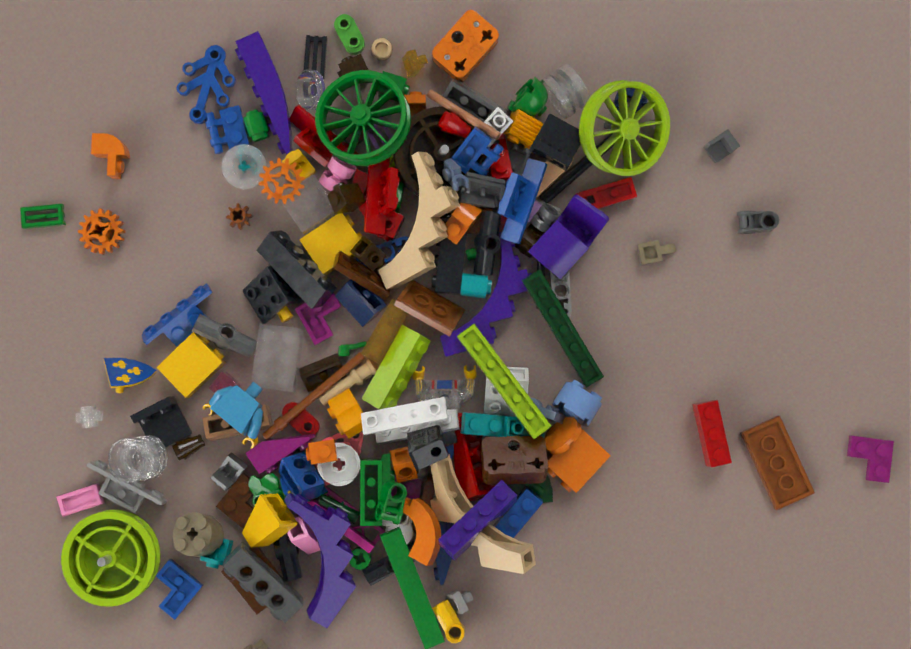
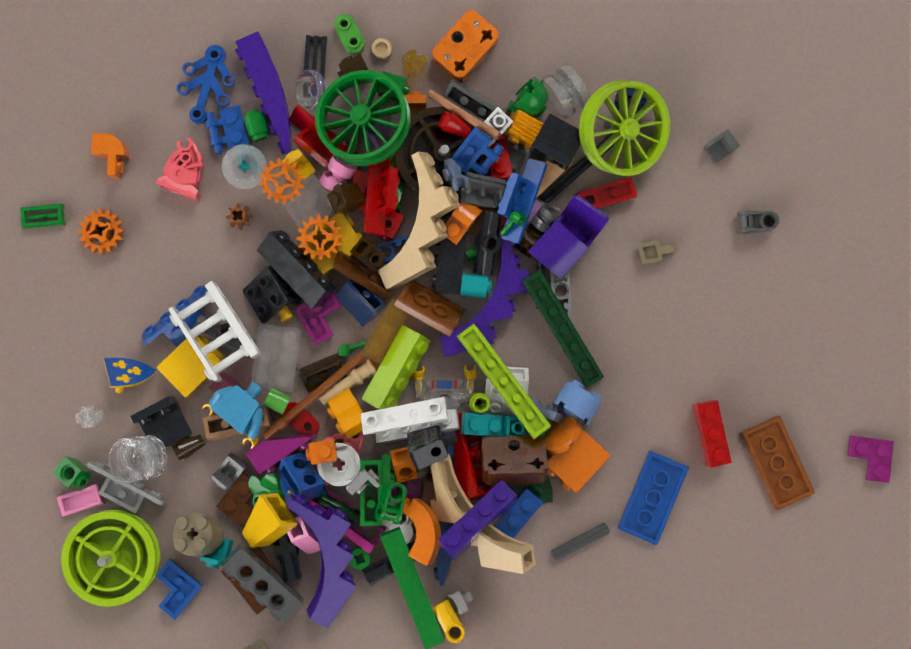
(65, 472): none -> green brick
(183, 173): none -> coral piece
(224, 313): none -> white fence
(276, 400): none -> bright green piece
(310, 237): none -> orange gear
(358, 483): none -> light grey bracket
(482, 405): none -> lime cone
(515, 218): none -> green hand
(580, 541): none -> dark grey axle
(652, 497): none -> blue tile

